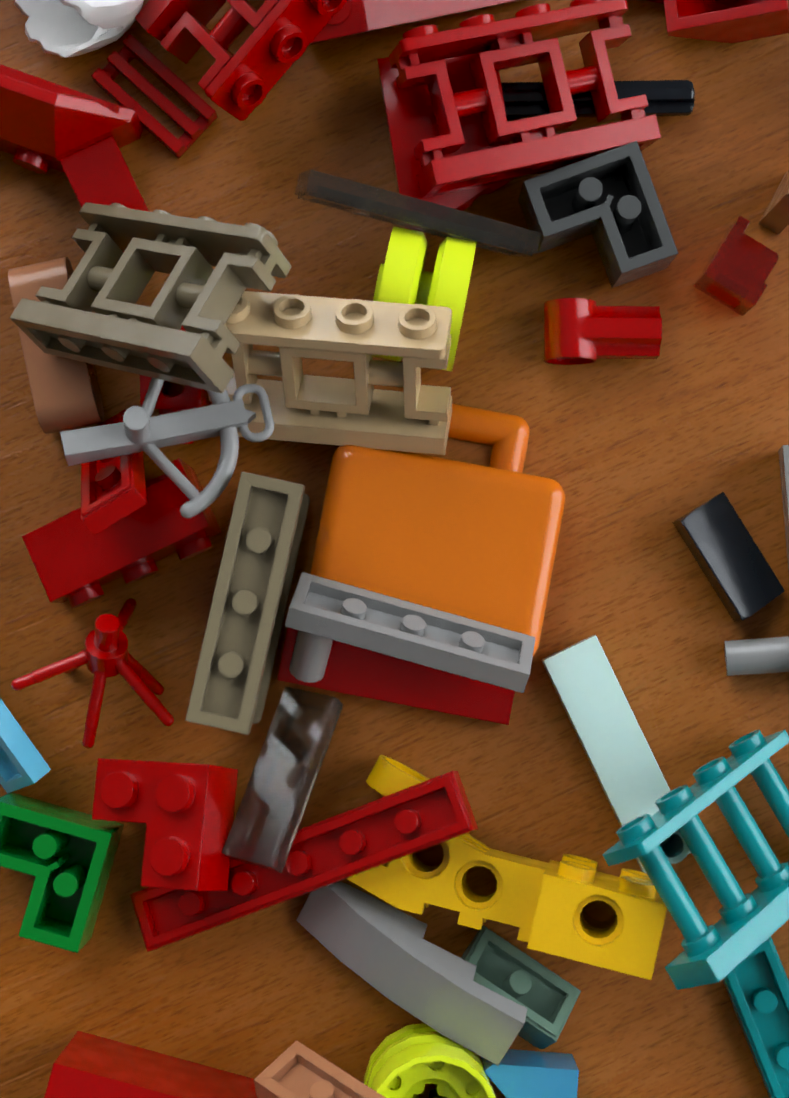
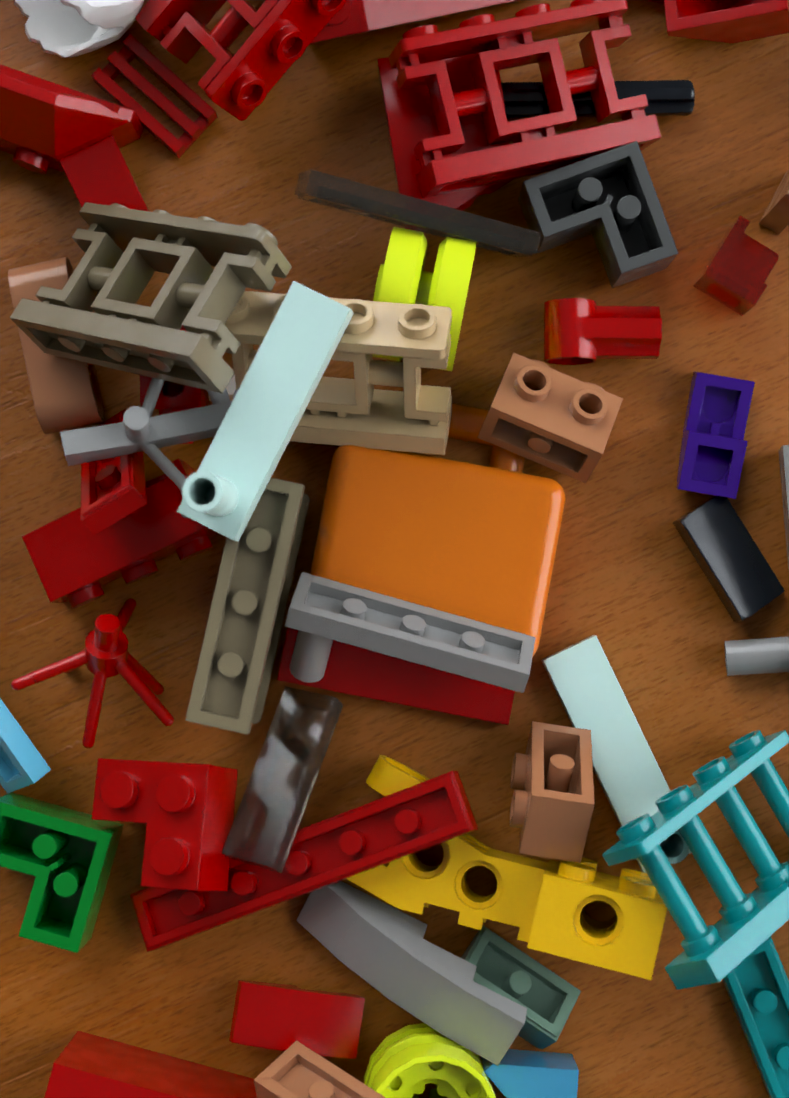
(265, 411): none -> light aqua piece
(282, 1013): none -> red slope
(550, 418): none -> nougat brick
(553, 792): none -> nougat brick
(714, 435): none -> dark purple slope

